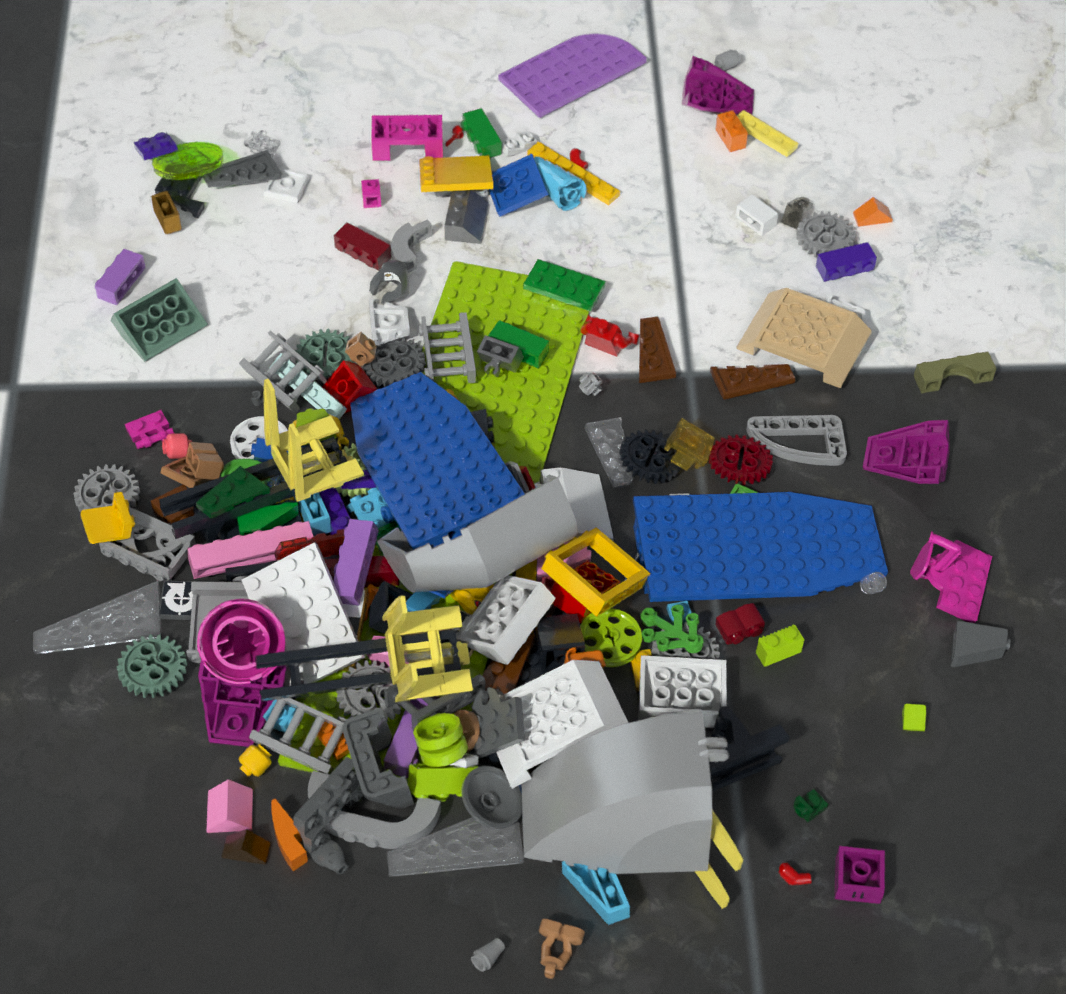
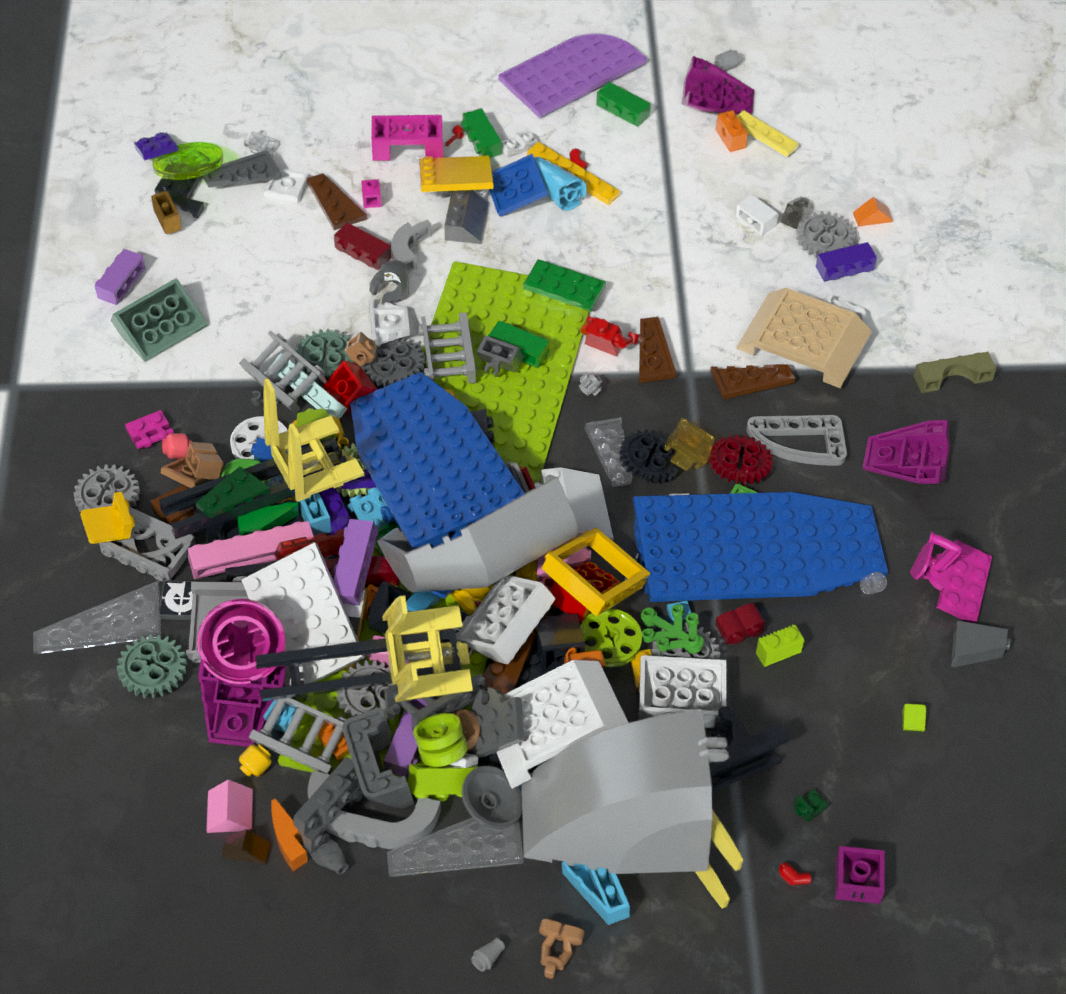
(334, 202): none -> reddish brown wing
(623, 104): none -> green brick

